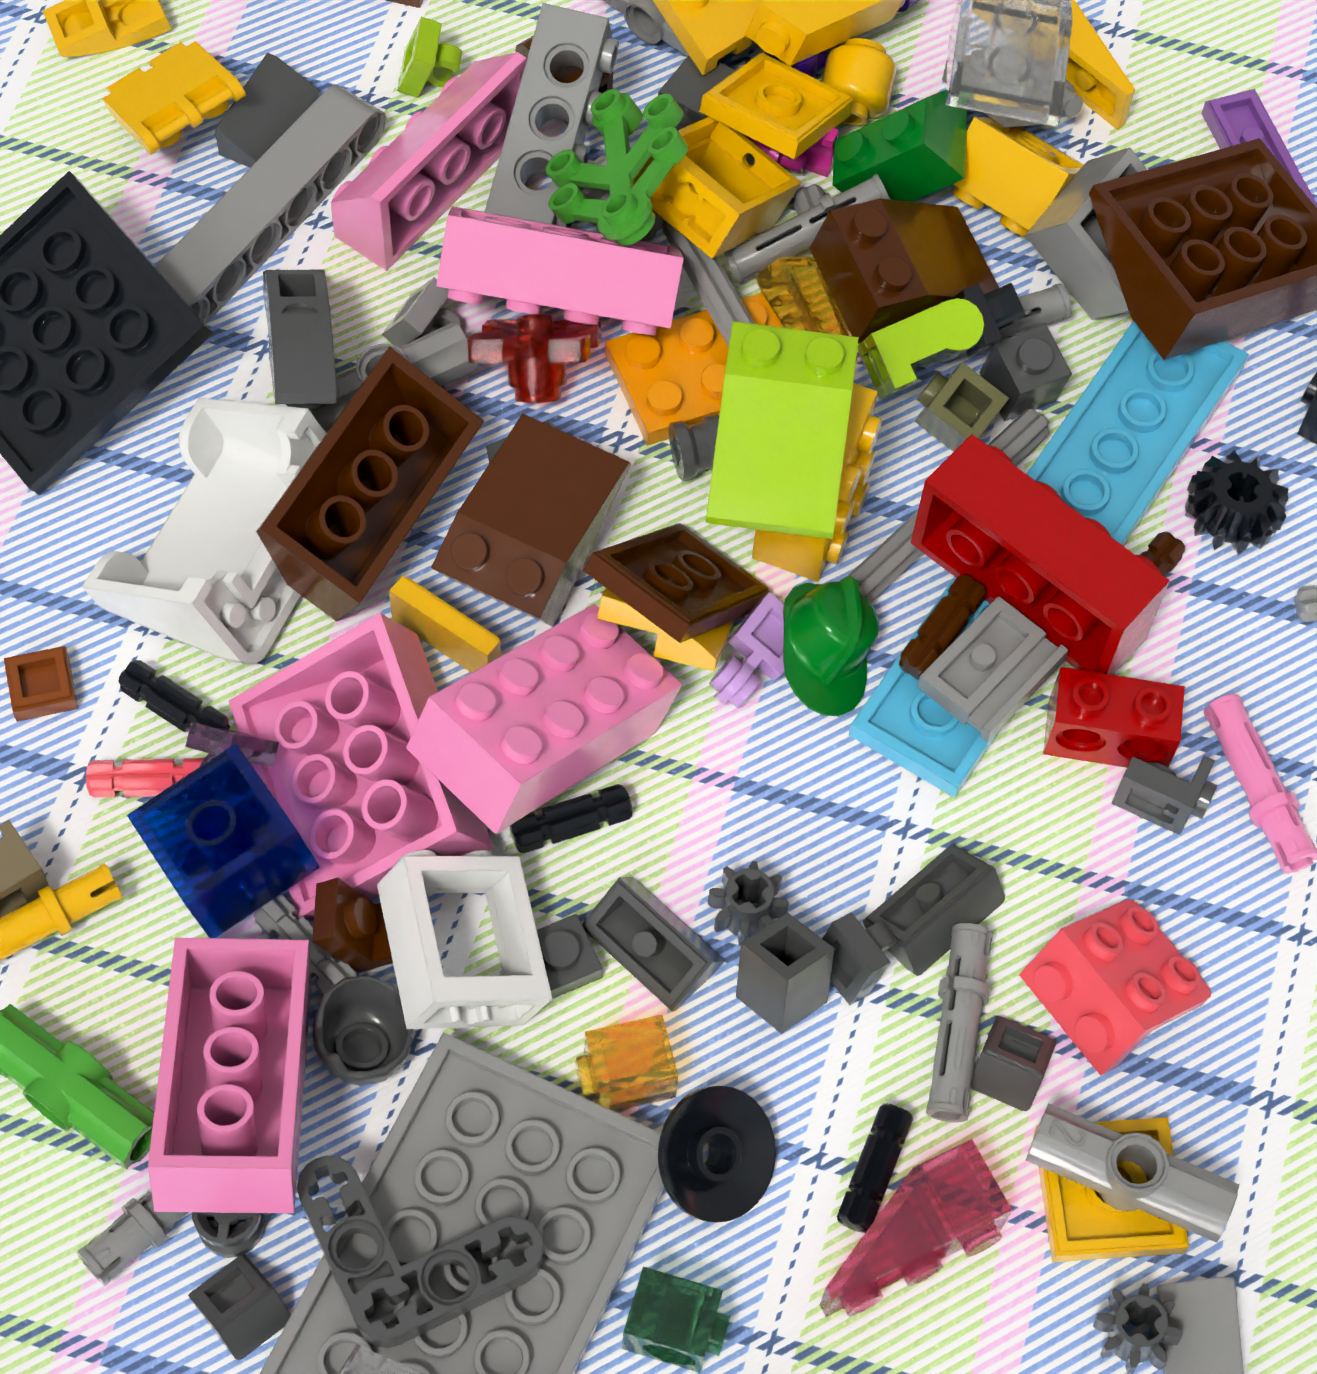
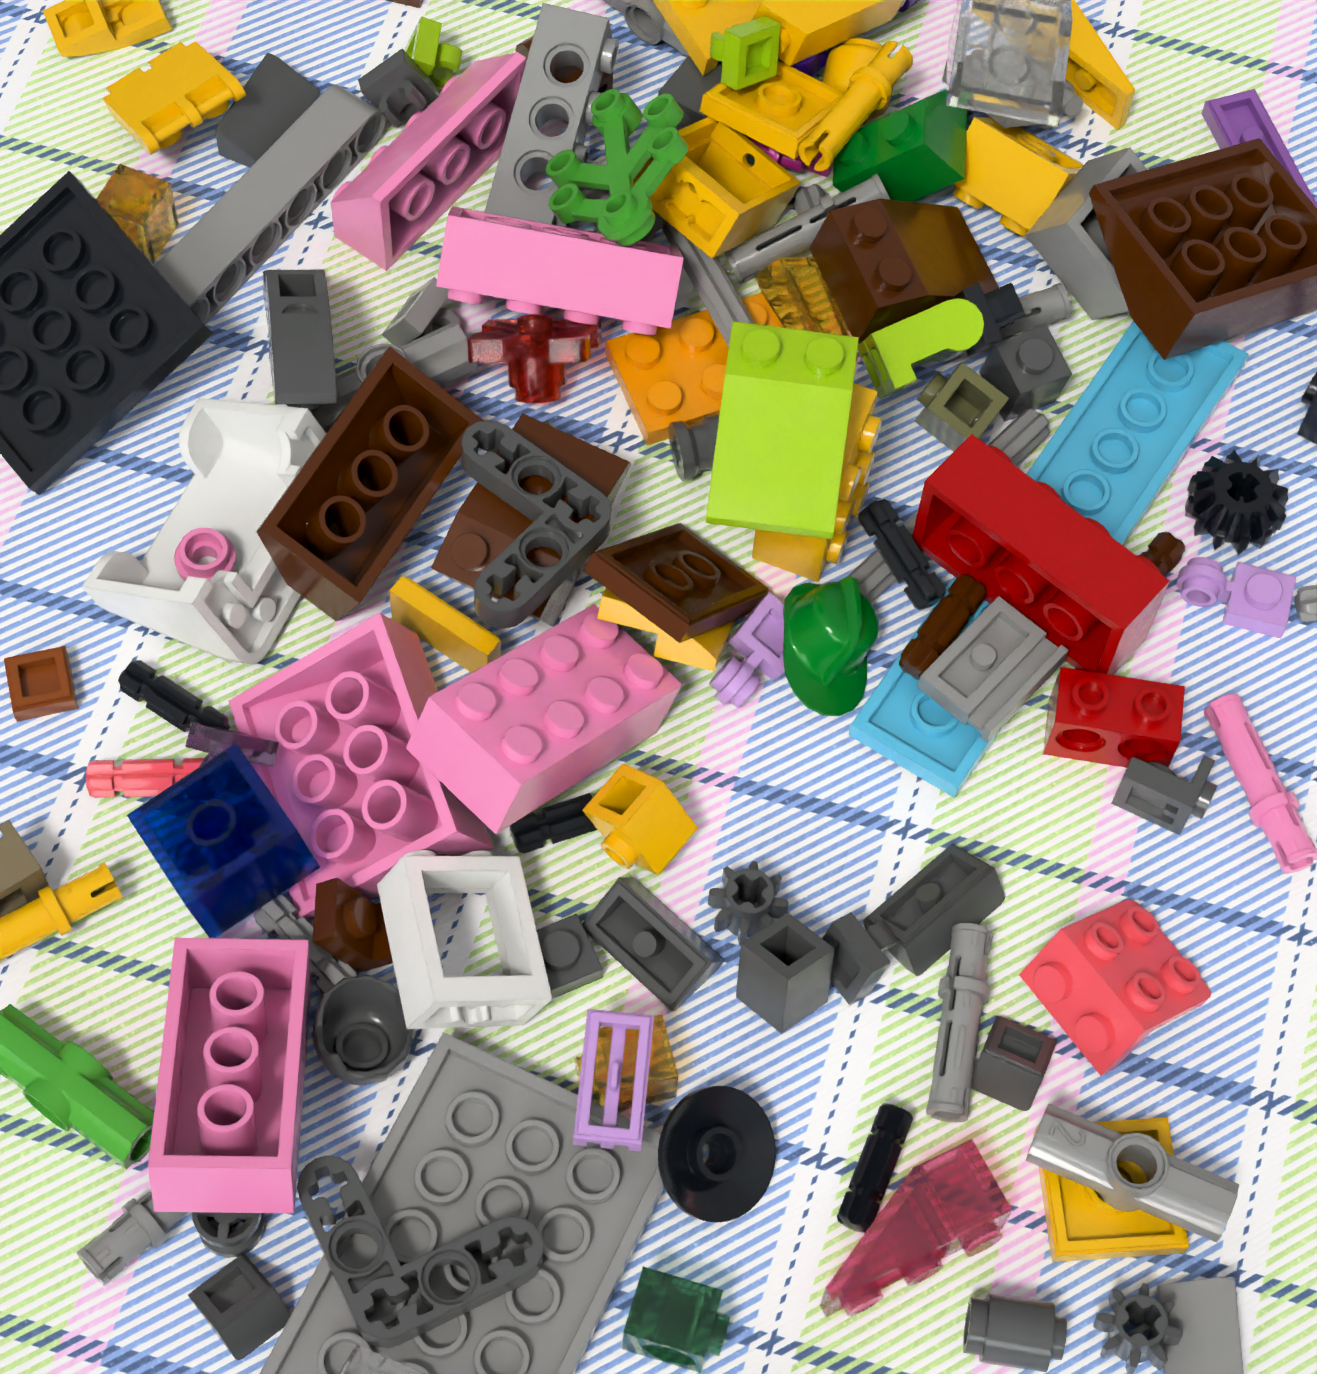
(142, 208): none -> clear yellow brick
(204, 543): none -> bright pink plate
(398, 88): none -> dark grey tile
(550, 516): none -> dark grey beam
(608, 1134): none -> lavender tile
(639, 820): none -> yellow brick
(747, 52): none -> lime tile
(866, 92): none -> yellow pin
(901, 554): none -> black axle
(1014, 1332): none -> dark grey brick
(1253, 598): none -> lavender plate

